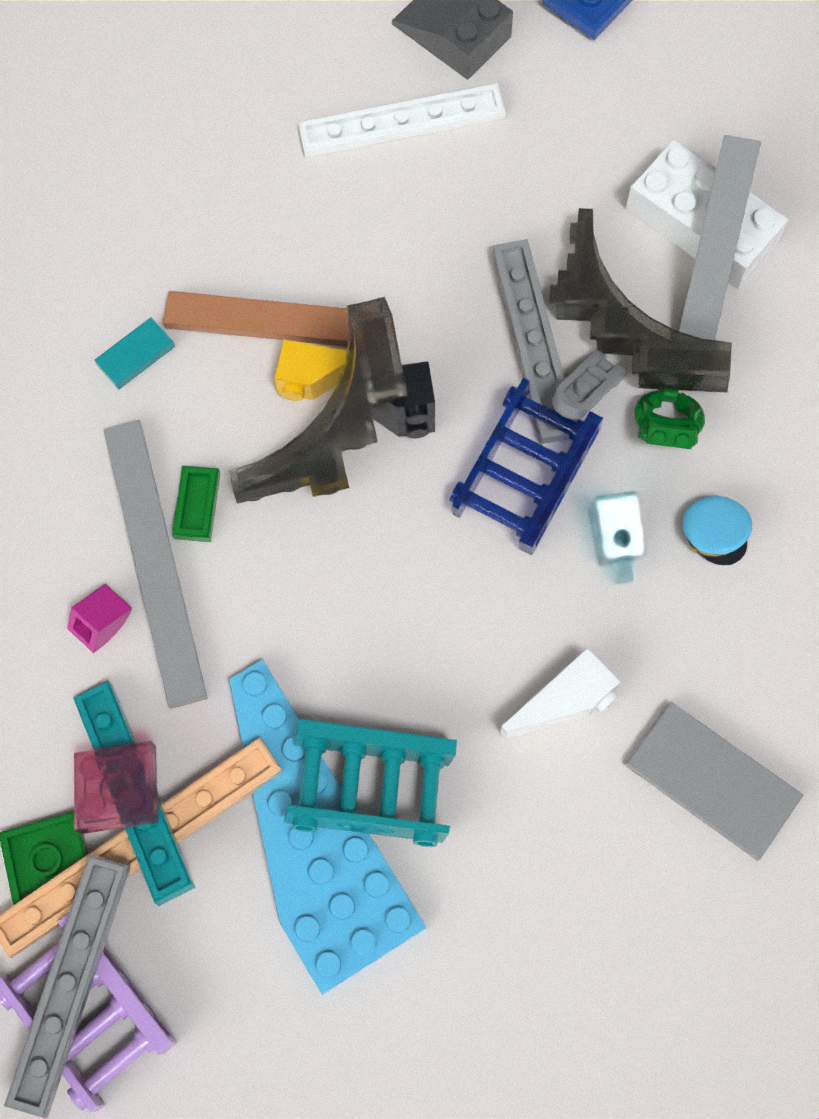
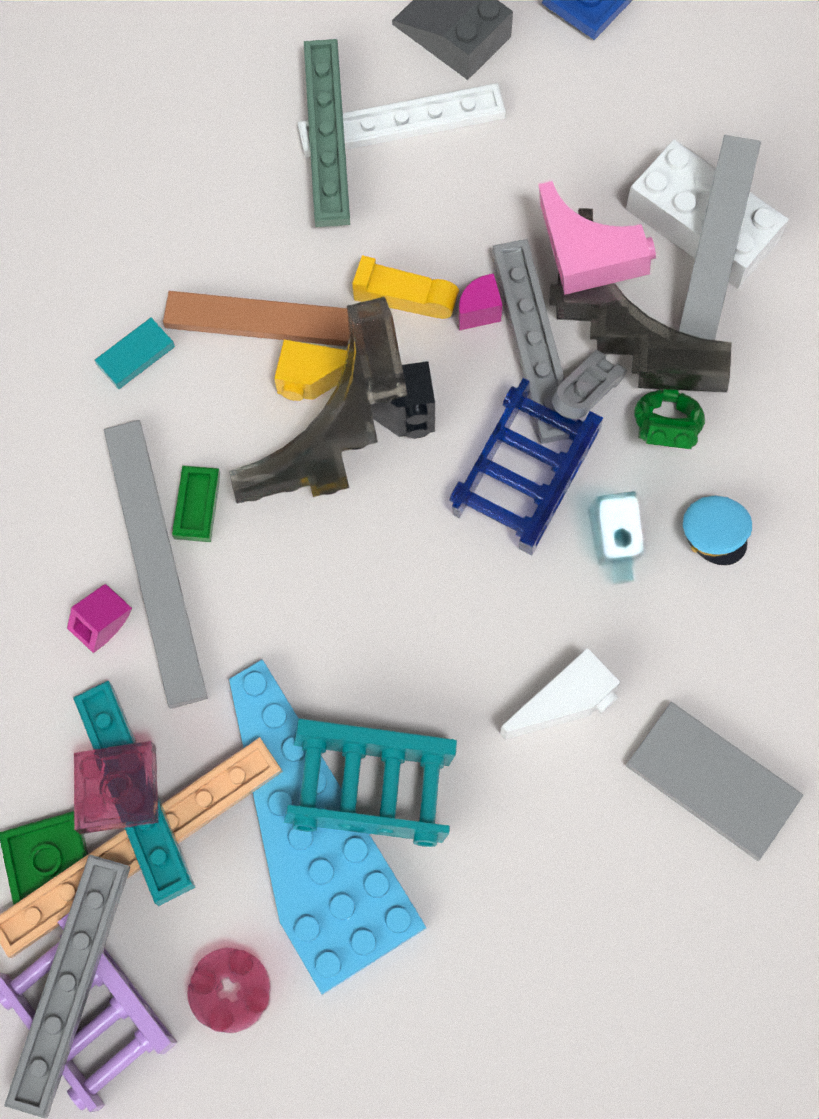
(208, 980): none -> clear pink plate
(326, 133): none -> sand green tile
(404, 289): none -> yellow leg
(480, 303): none -> dark pink brick
(589, 251): none -> bright pink arch

